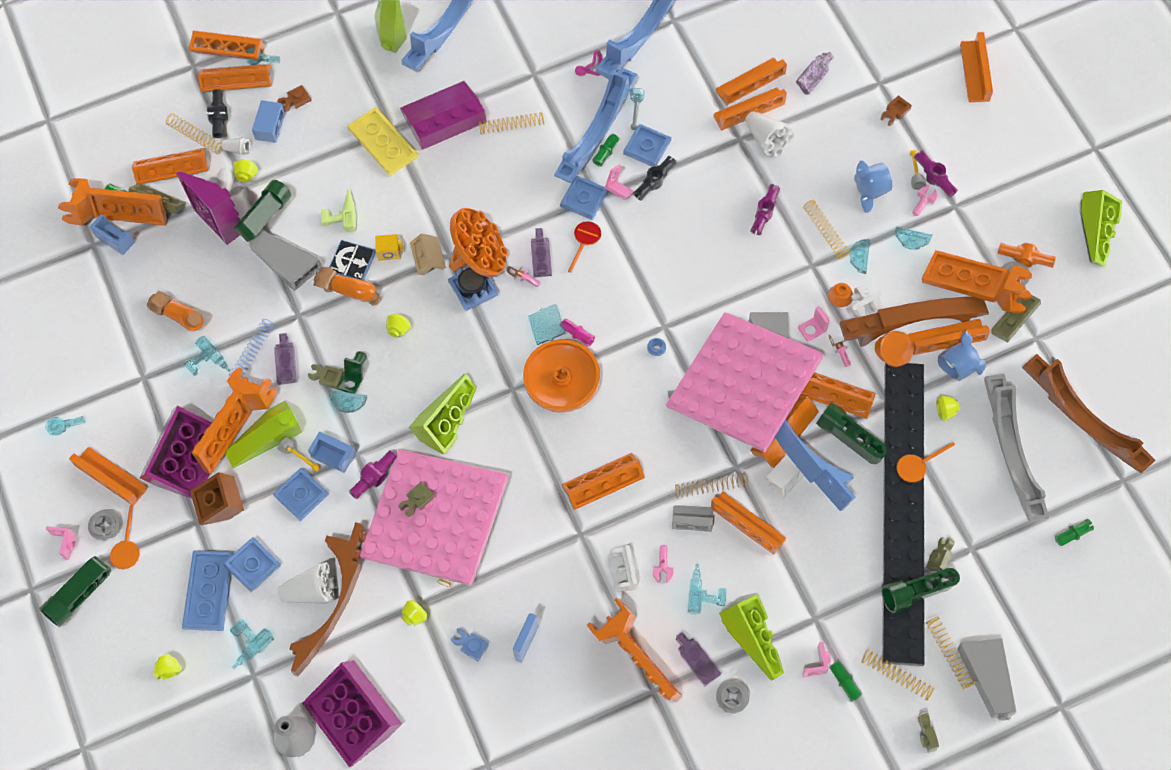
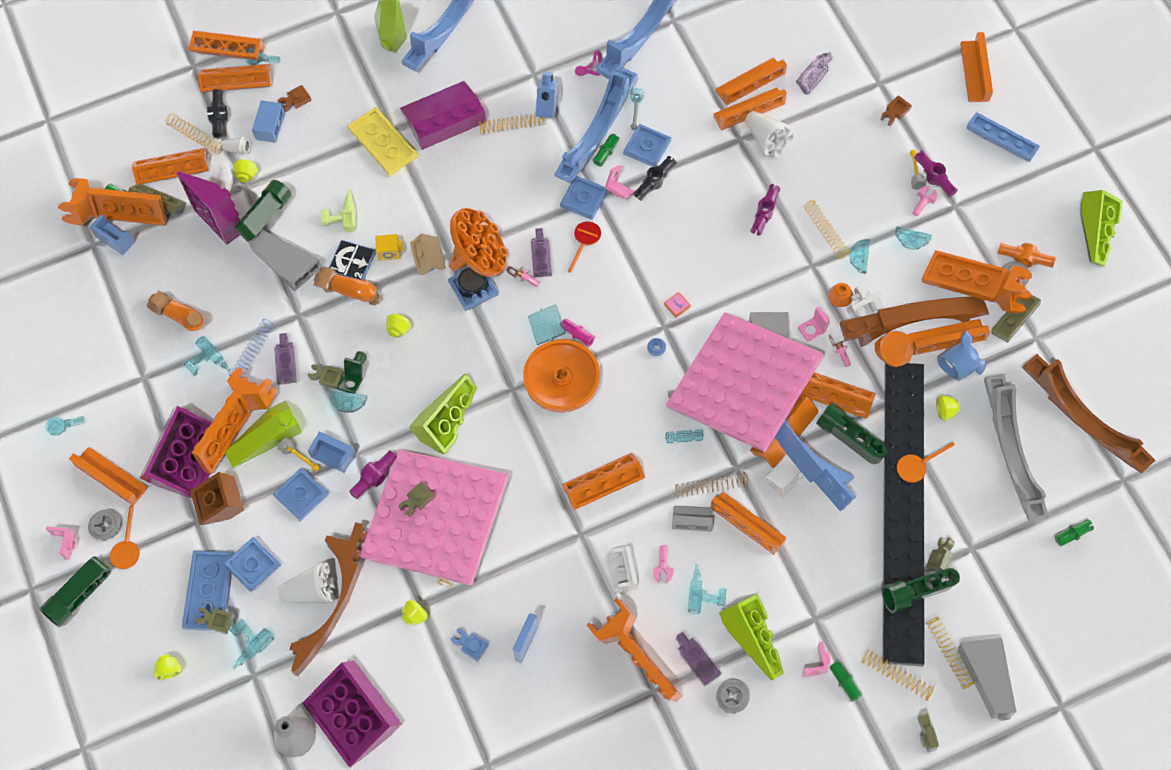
(217, 621): none -> olive plate
(547, 95): none -> medium blue torso
(677, 305): none -> tile
(684, 436): none -> clear light blue axle
(872, 182): medium blue piece -> none
(1003, 137): none -> medium blue plate

